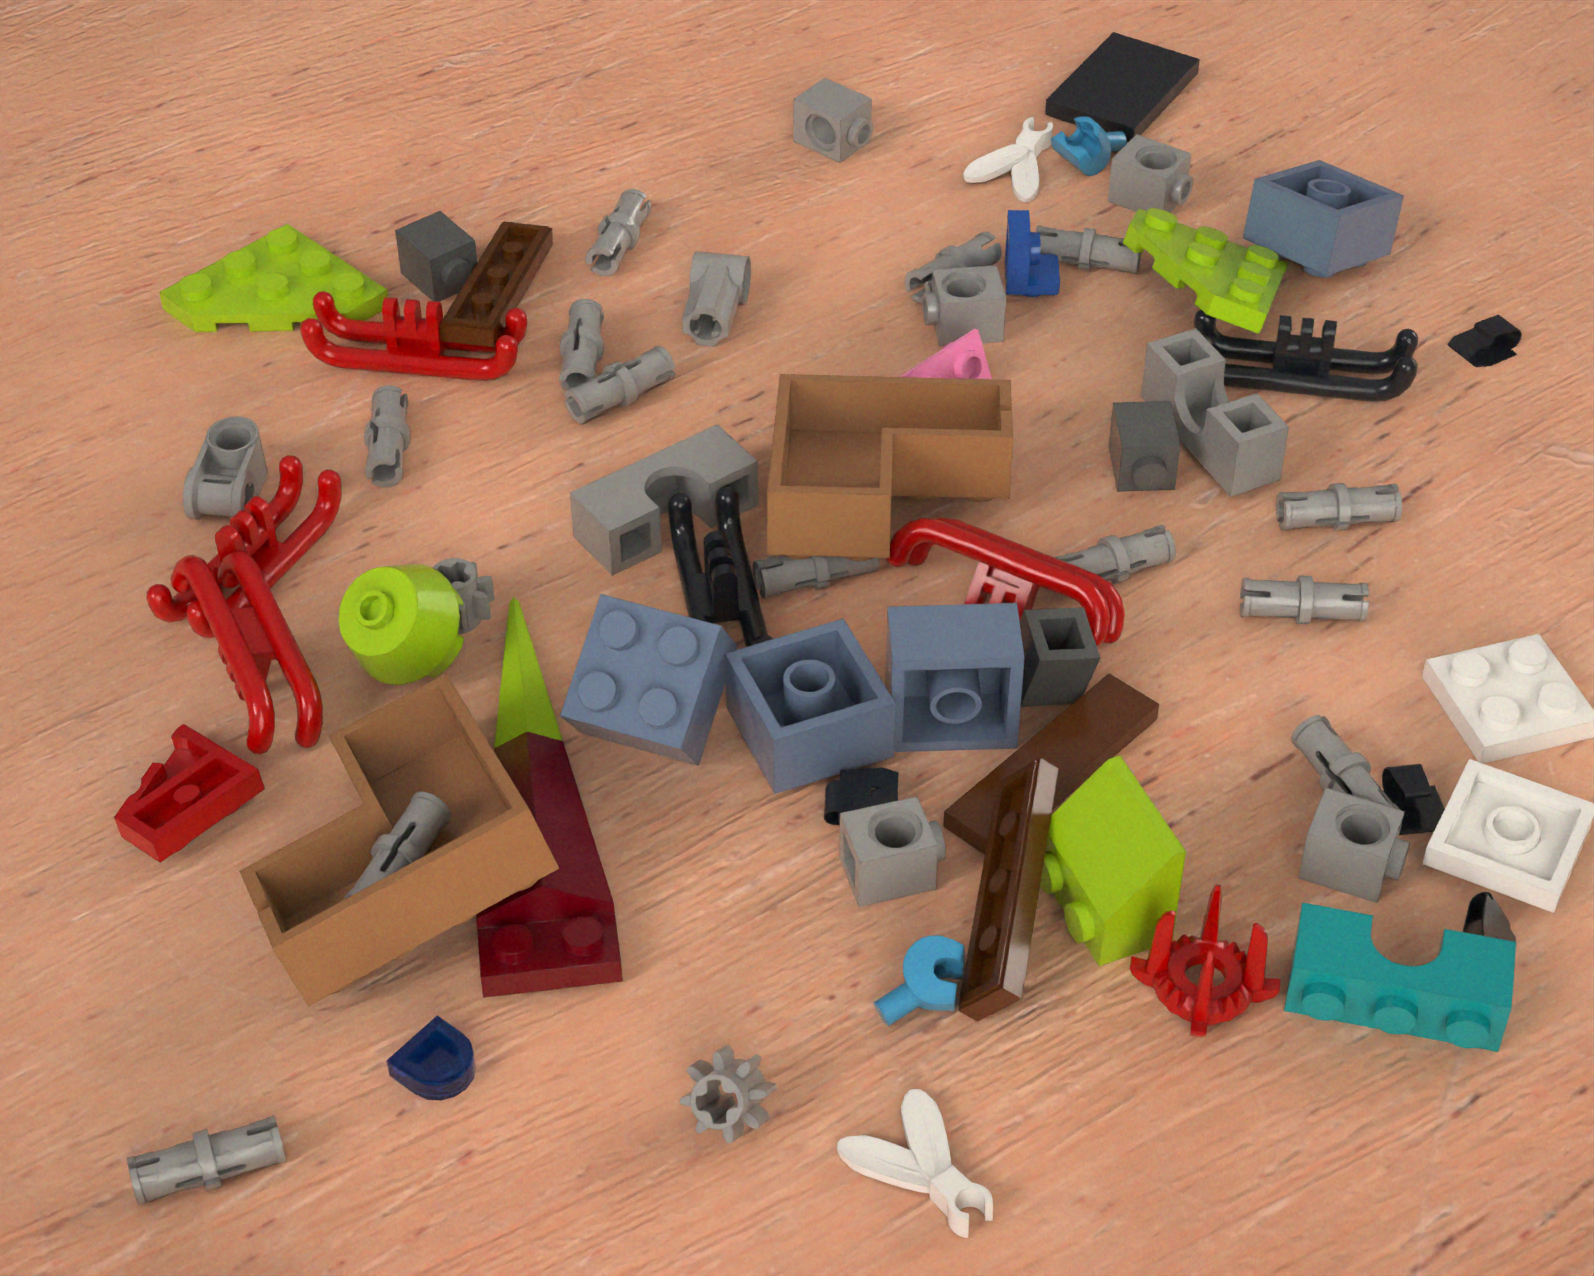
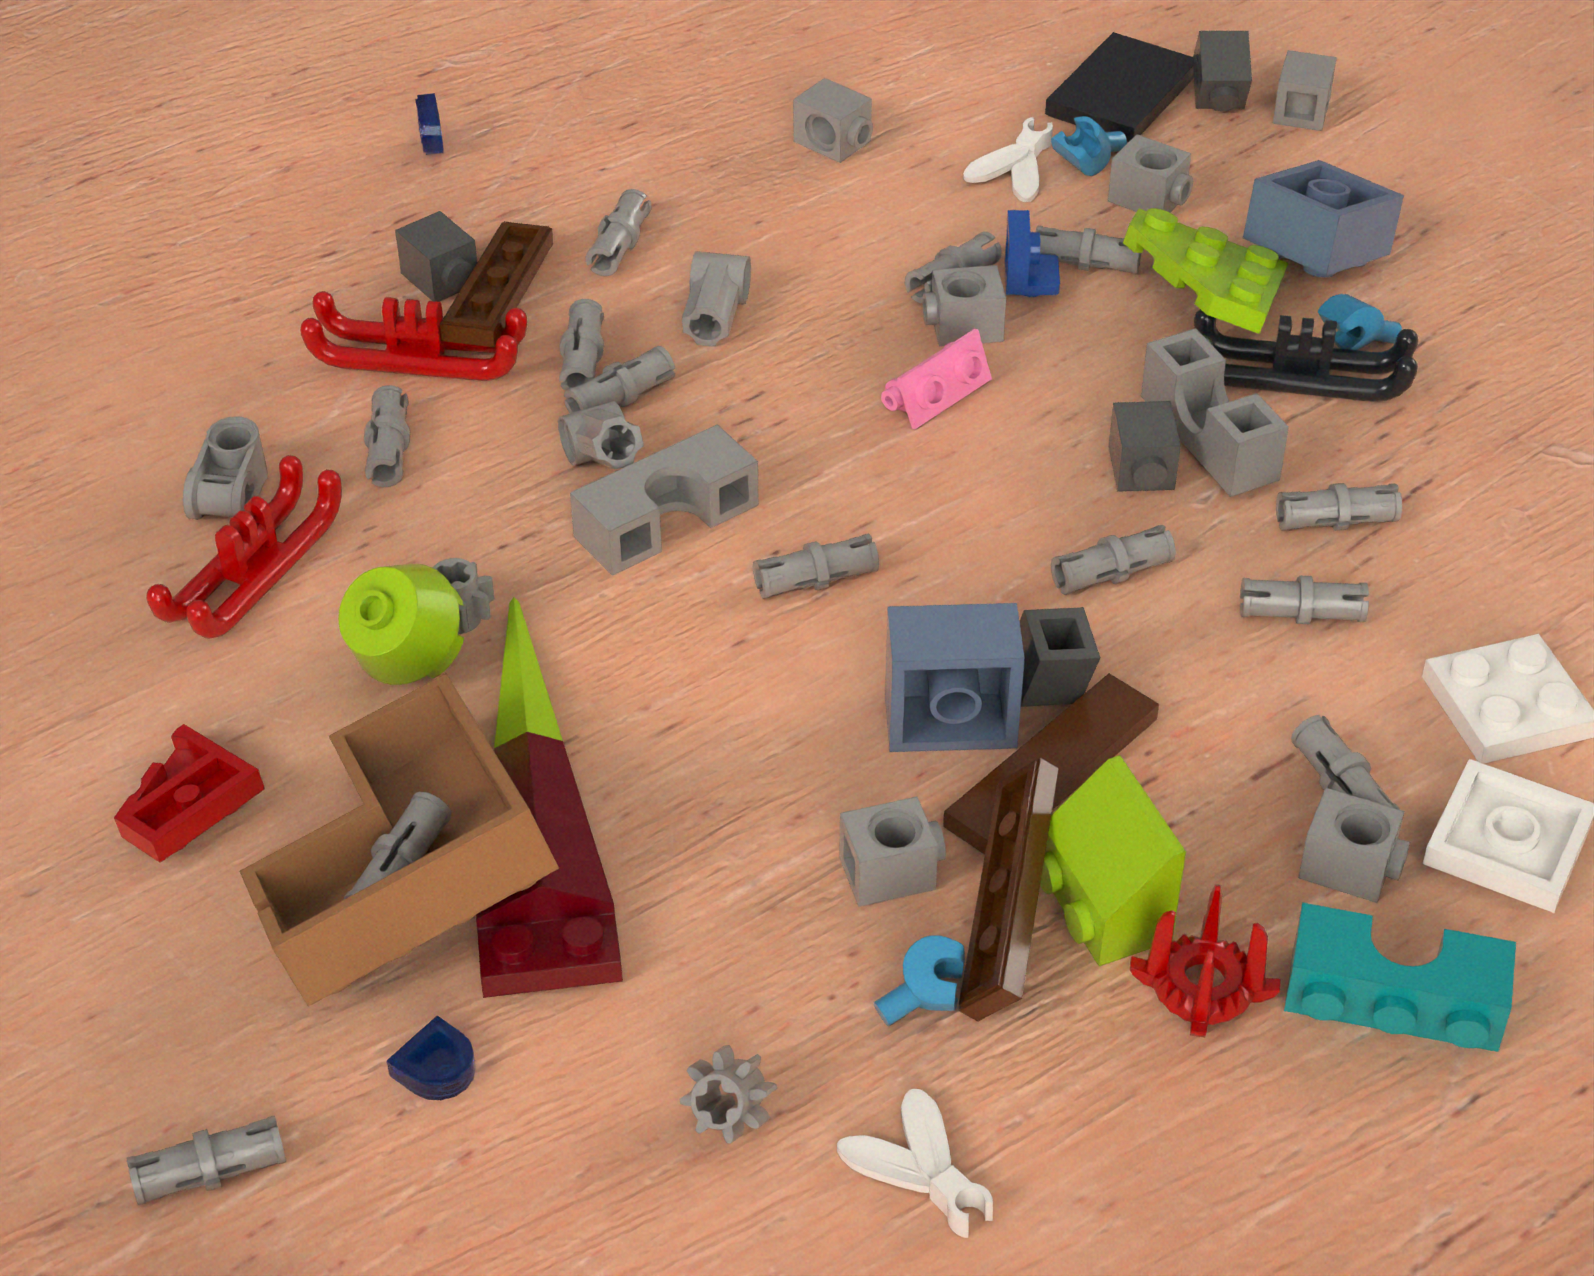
(250, 641): red piece -> none
(271, 286): lime plate -> none
(429, 124): none -> clear blue tile
(600, 436): none -> light grey piece
(648, 679): sand blue brick -> none
(728, 584): black piece -> none
(809, 705): sand blue brick -> none
(854, 792): black piece -> none
(865, 438): medium nougat piece -> none
(1012, 571): red piece -> none
(1222, 70): none -> dark grey brick
(1304, 90): none -> light grey brick
(1357, 322): none -> dark azure piece
(1411, 792): black piece -> none
(1487, 918): black piece -> none
(1492, 337): black piece -> none

